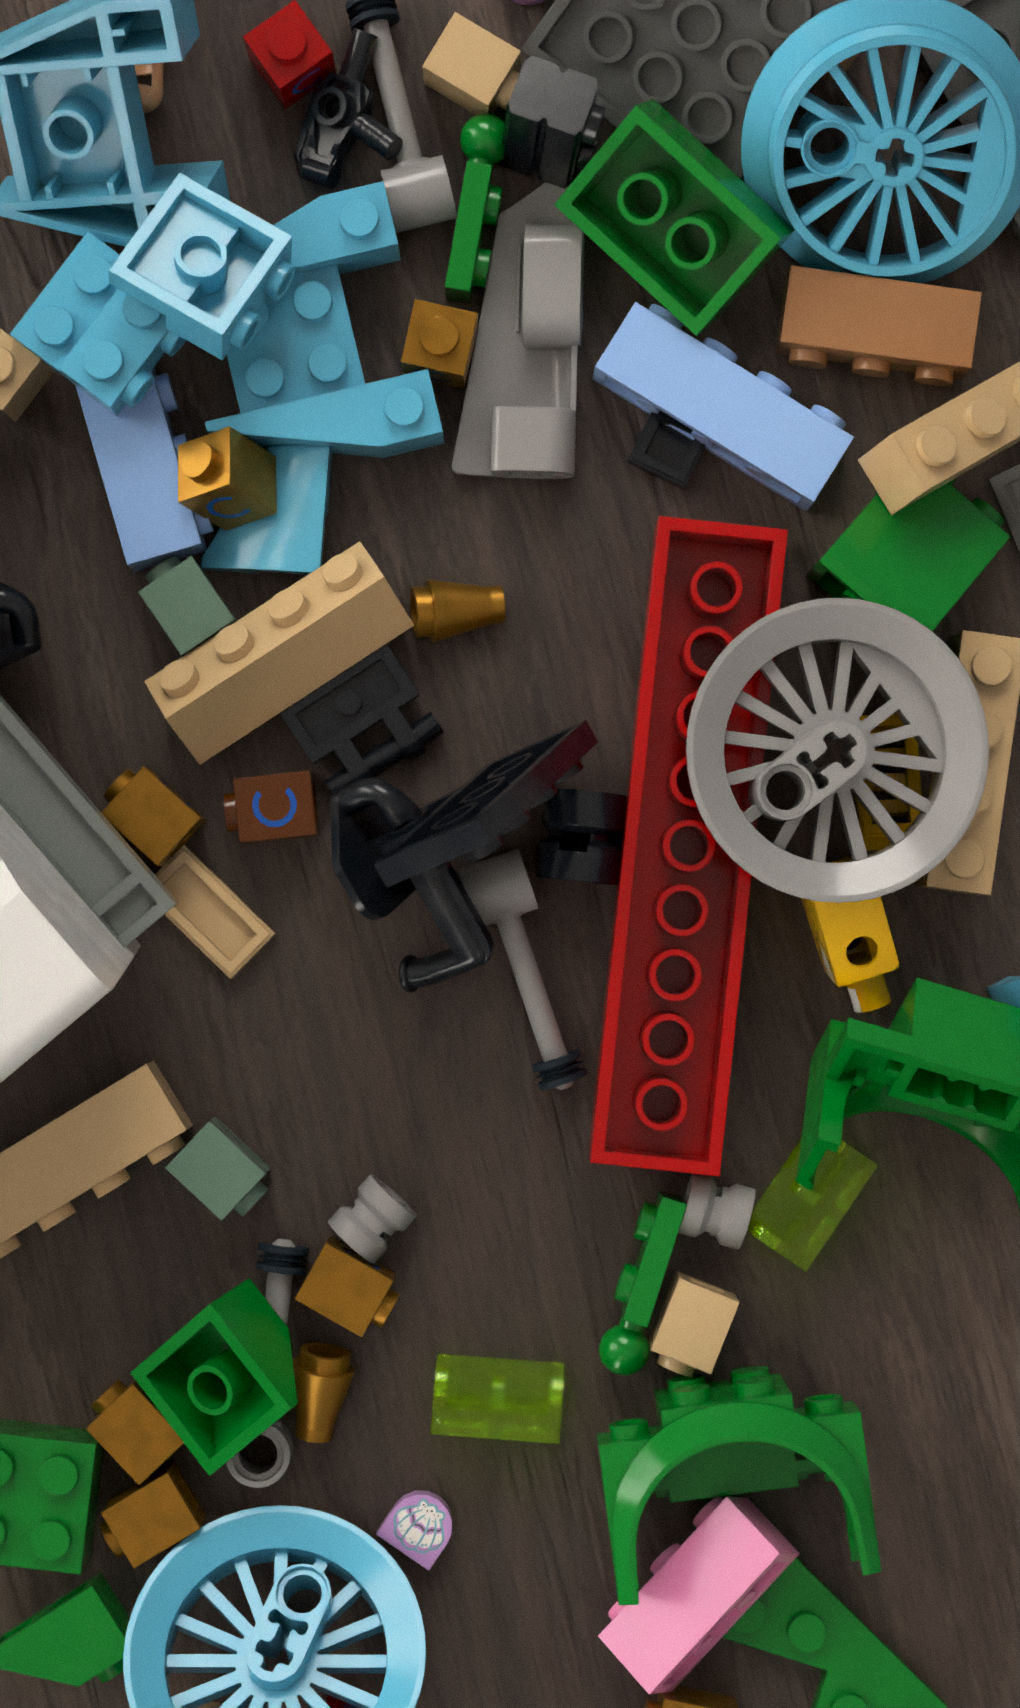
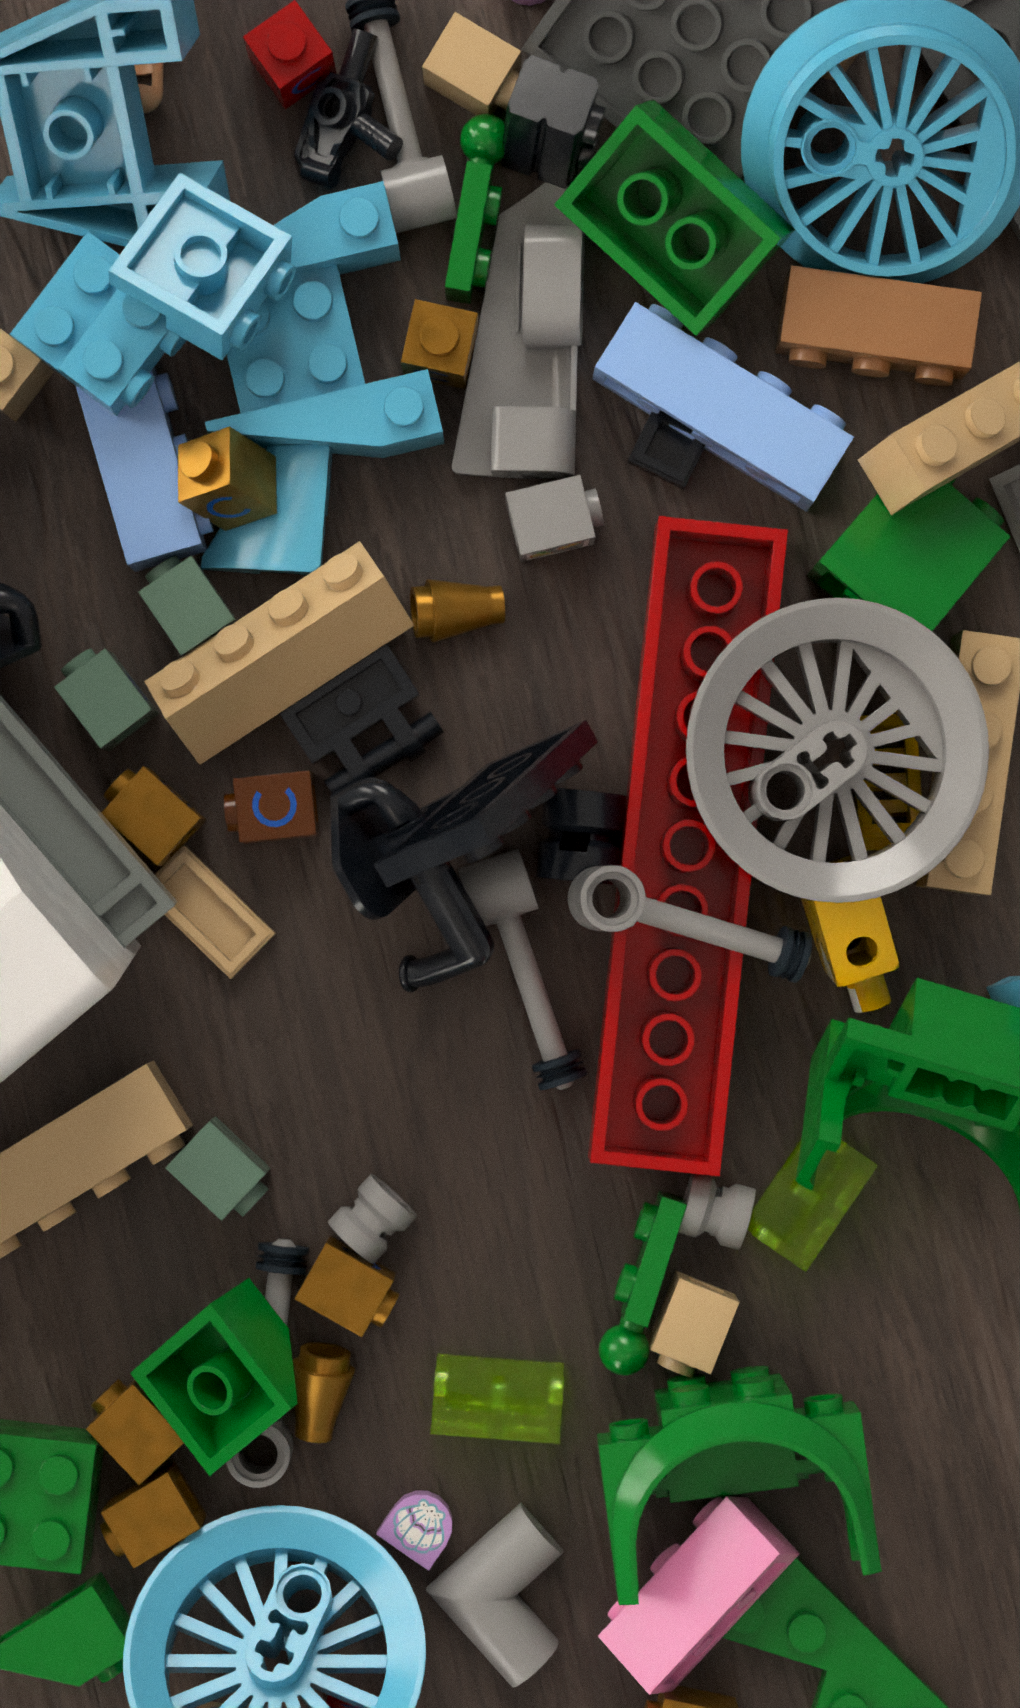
(104, 697): none -> sand green brick
(484, 1598): none -> light grey brick
(553, 517): none -> light grey brick
(786, 952): none -> light grey piece

